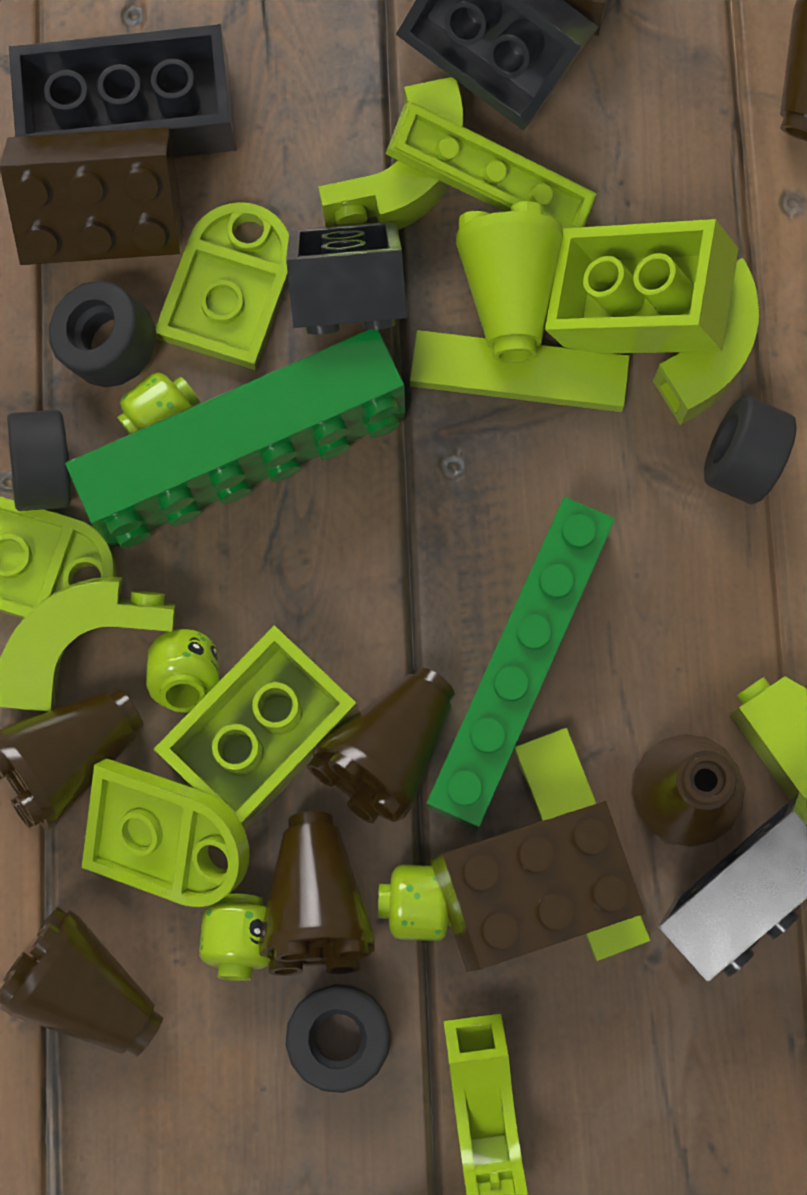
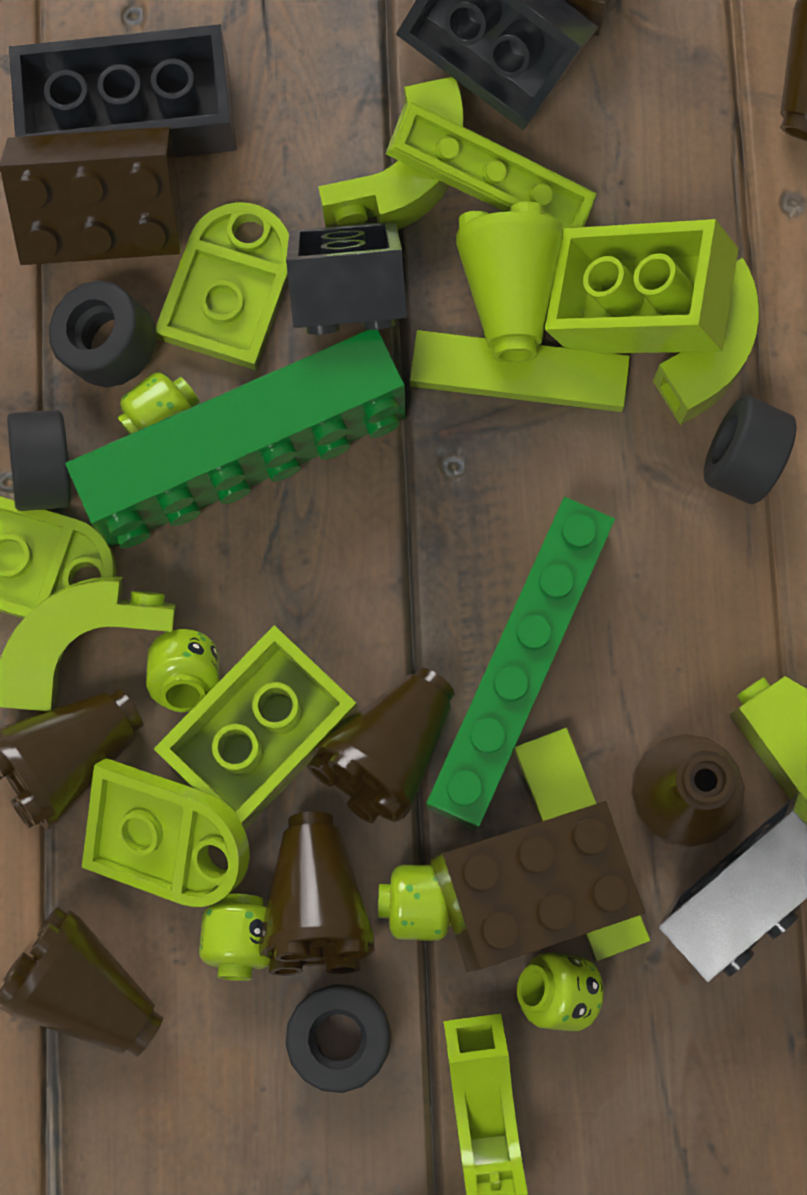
(560, 991): none -> lime head

